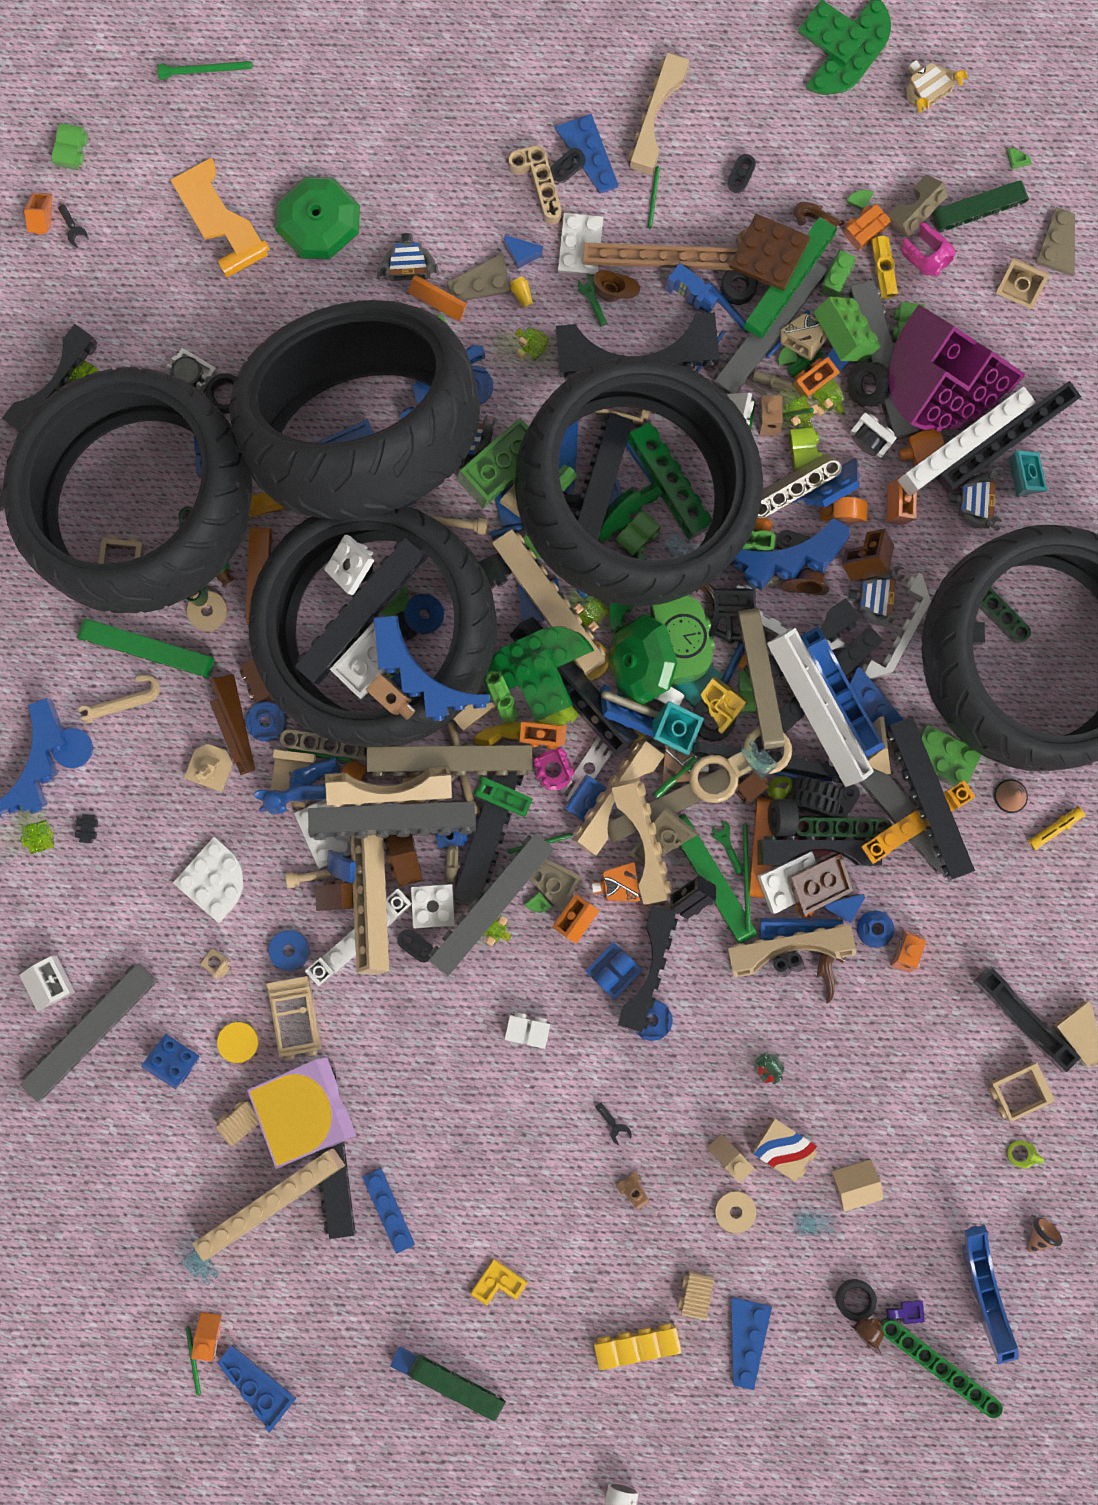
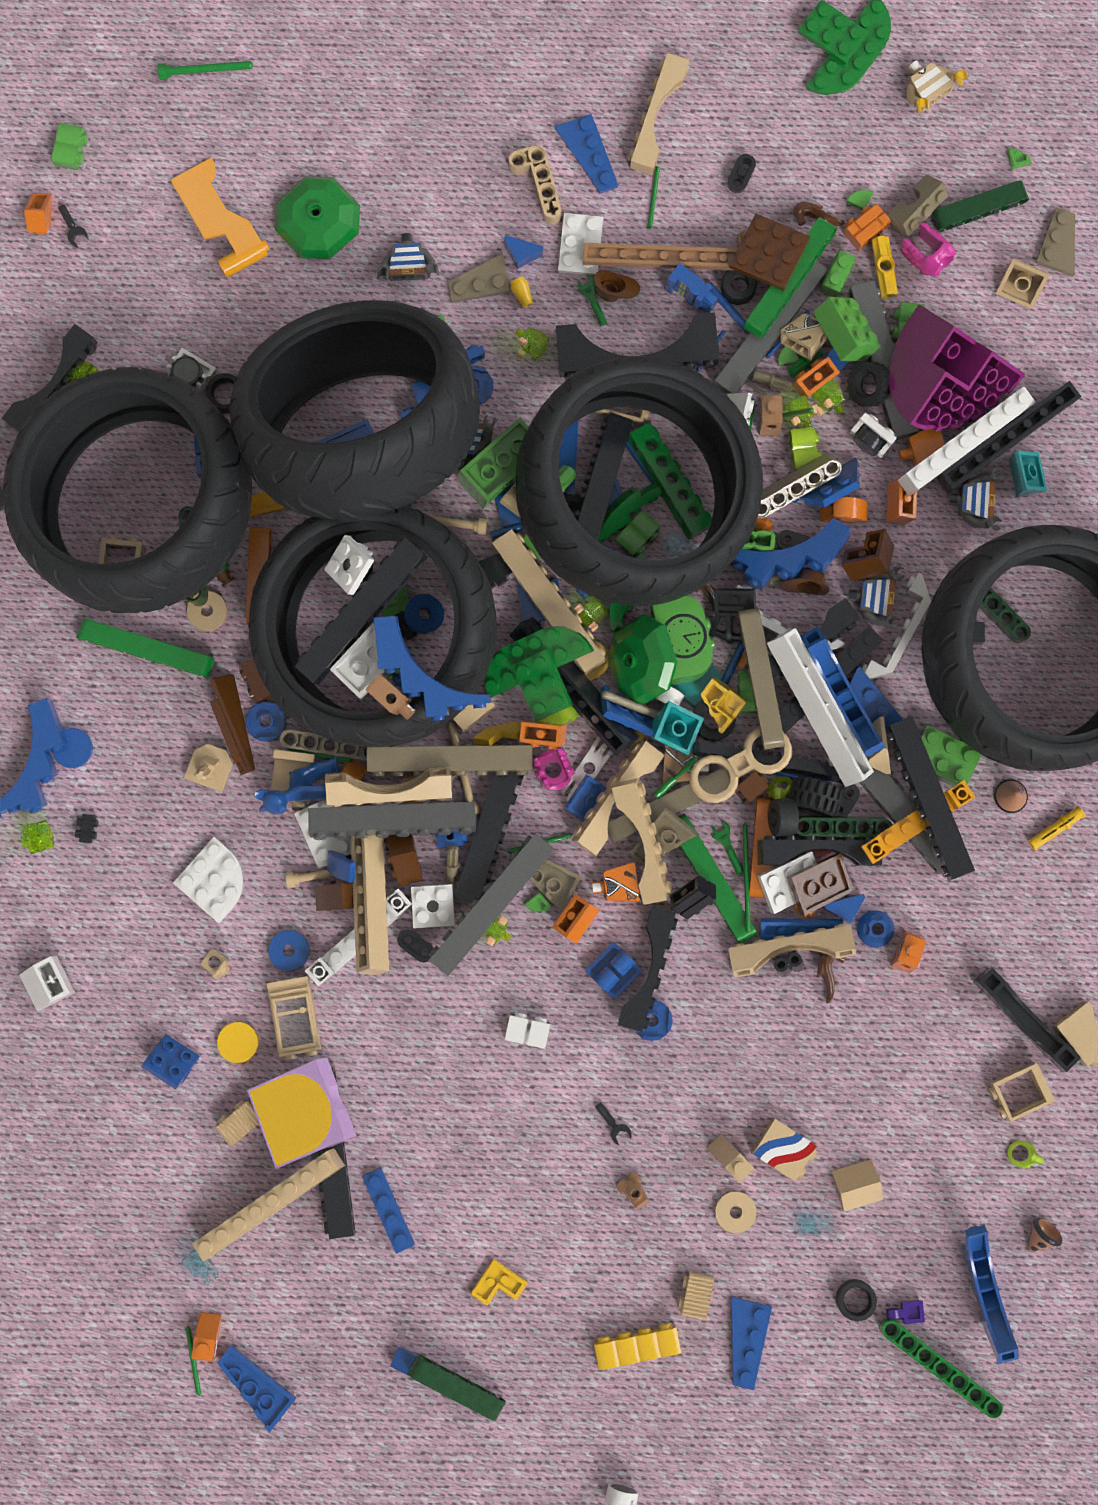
(88, 1032): dark grey brick -> none
(124, 702): tan piece -> none
(437, 298): orange tile -> none
(501, 696): bright green piece -> none
(503, 797): green plate -> none
(566, 163): black plate -> none
(760, 762): clear light blue plate -> none
(769, 1068): clear green head -> none
(870, 1333): reddish brown piece -> none

